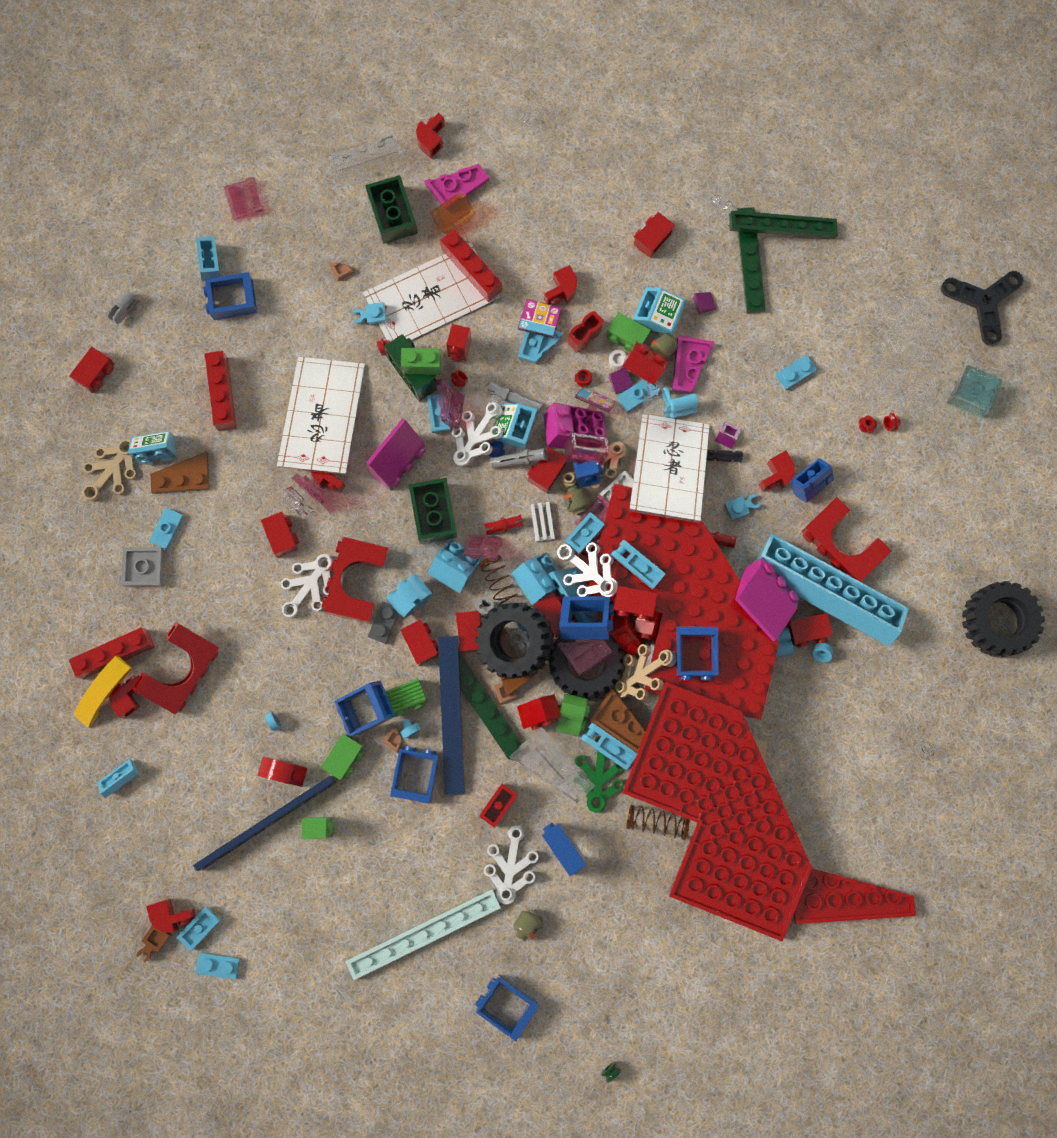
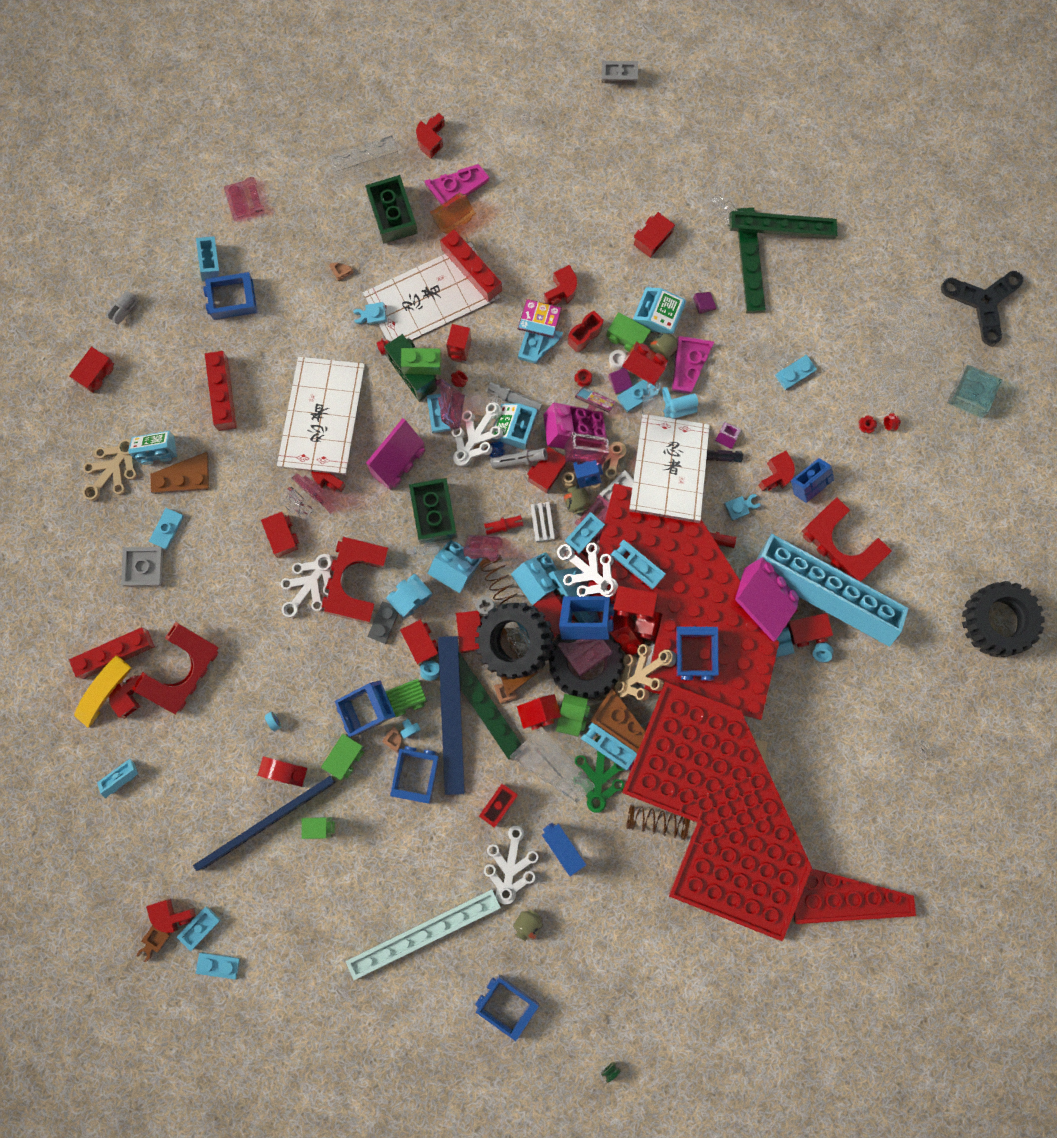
(429, 670): none -> medium azure tile
(619, 70): none -> light grey hinge

